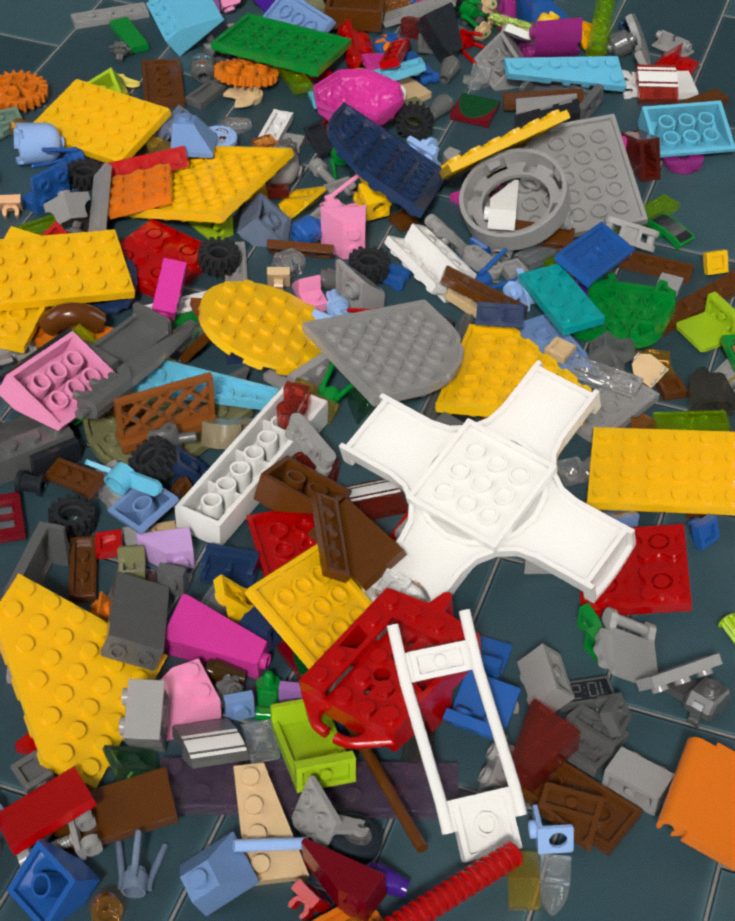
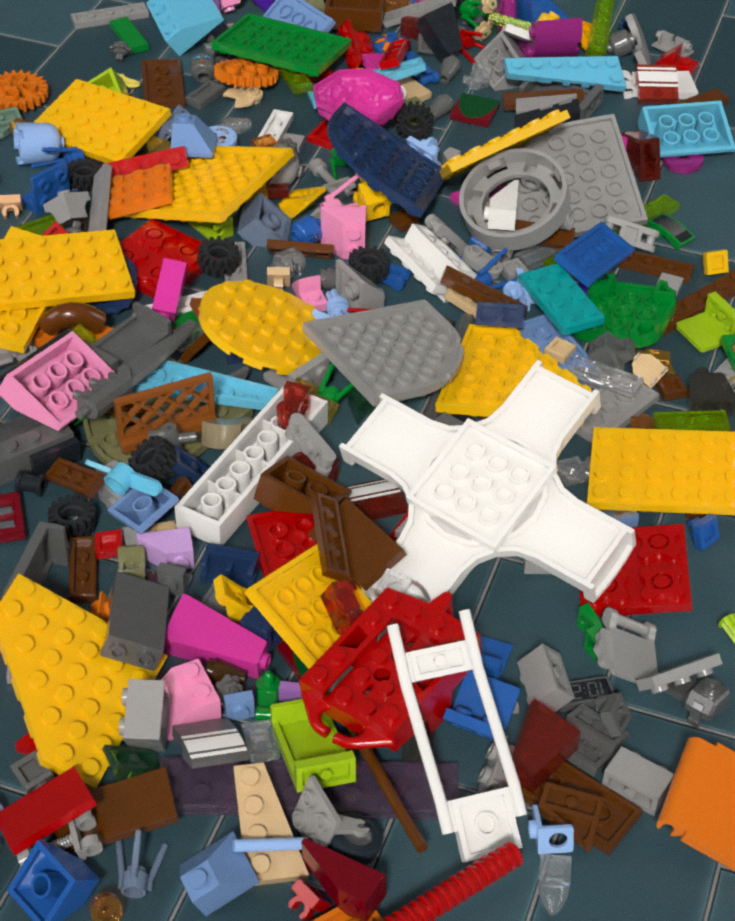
(319, 139): black tile -> none
(341, 604): none -> clear red leg
(395, 883): dark purple cone -> none
(525, 884): clear yellow slope -> none

